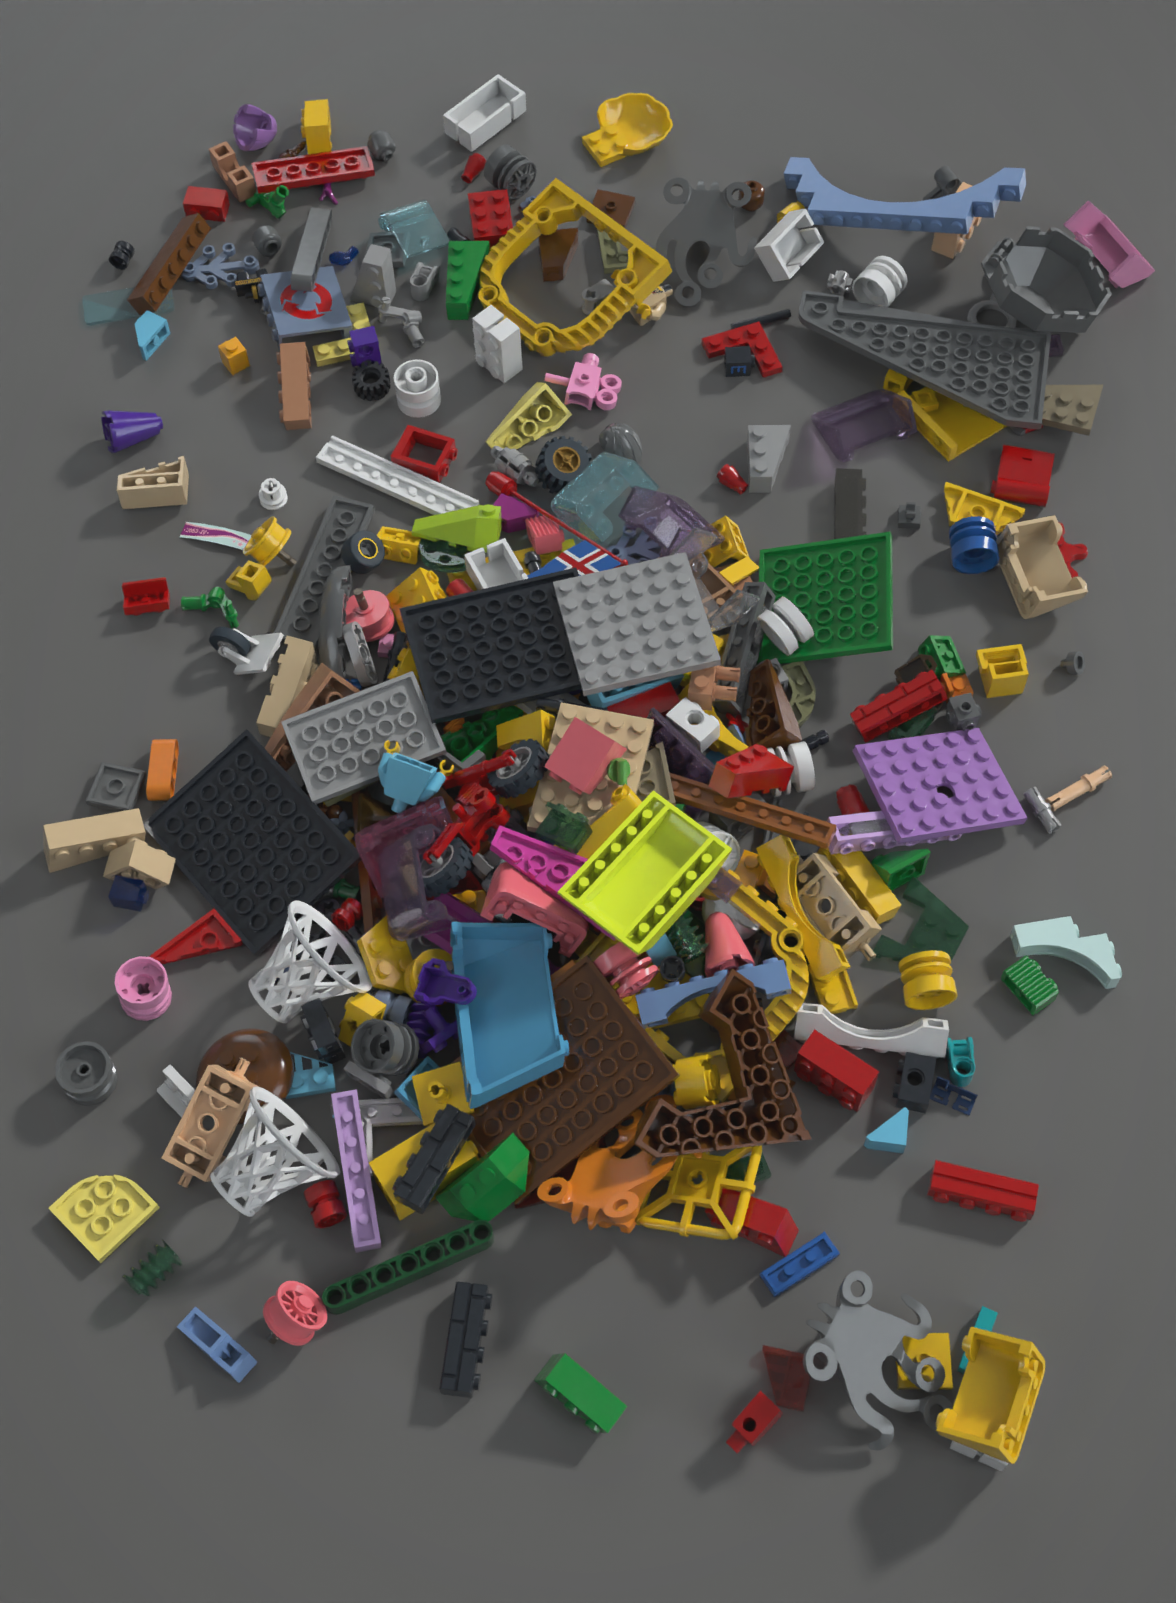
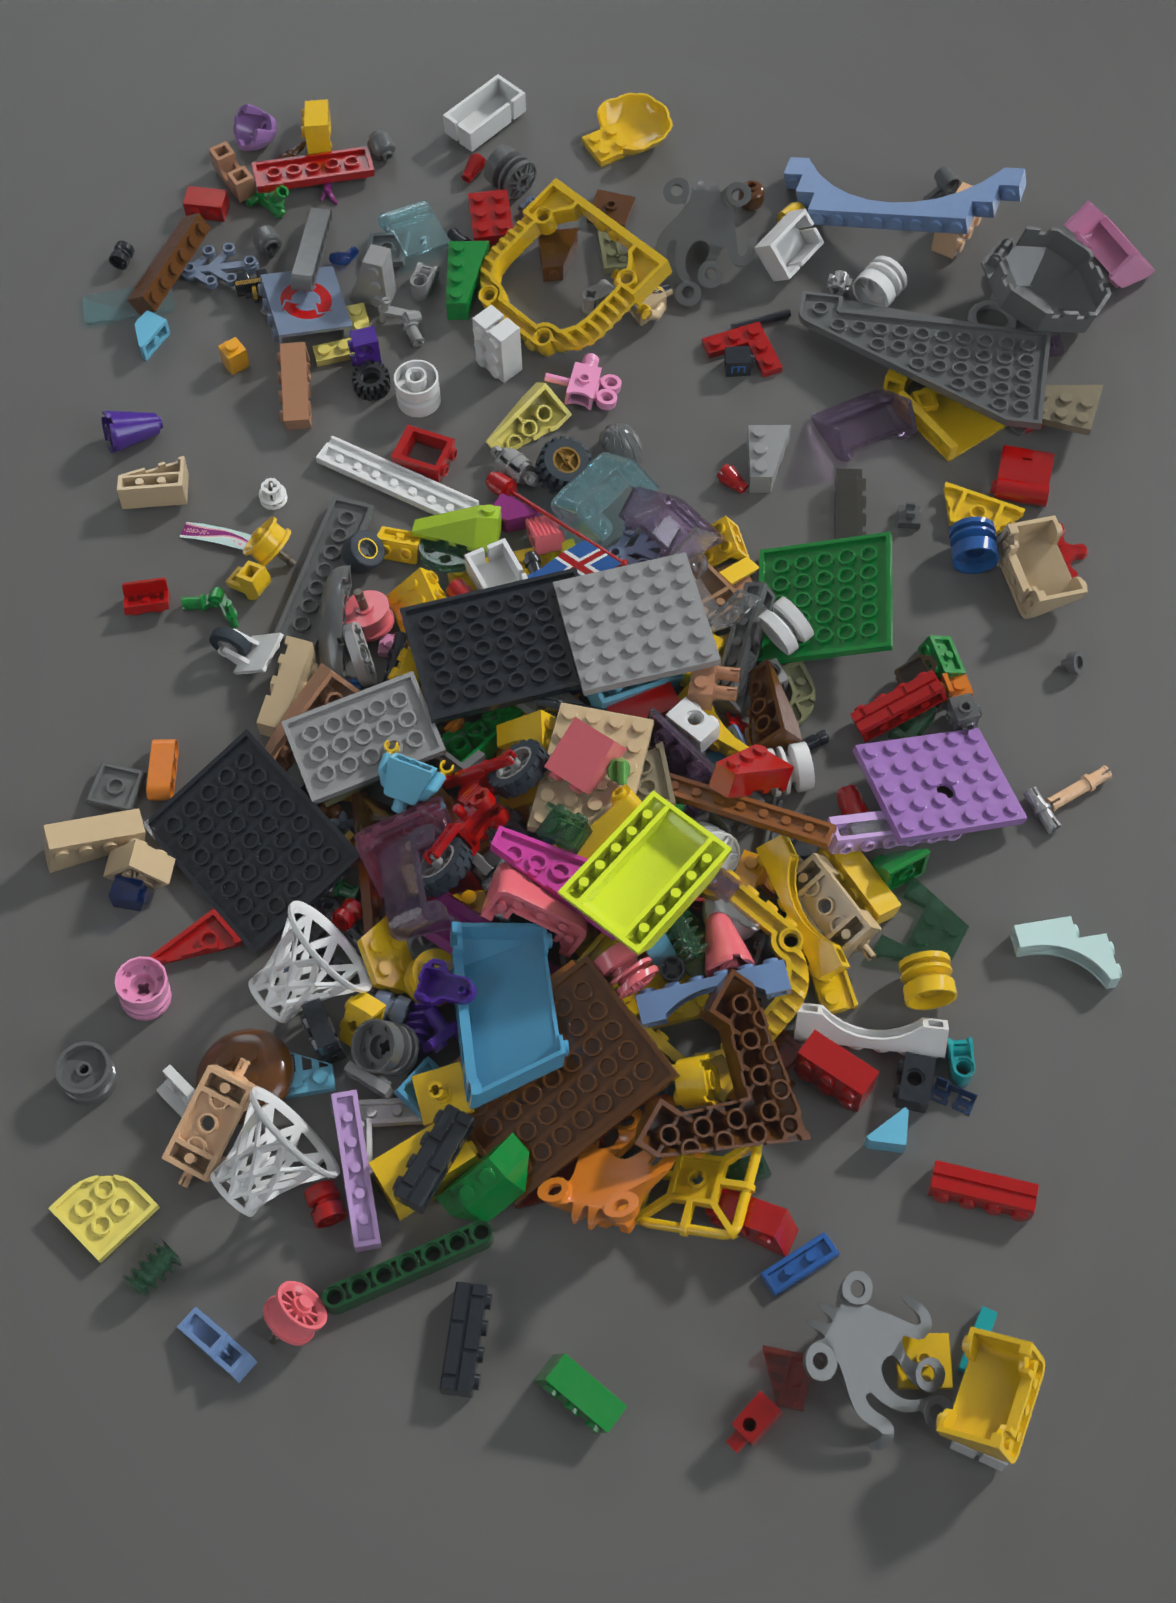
(1003, 670): yellow plate -> none
(1030, 985): green brick -> none

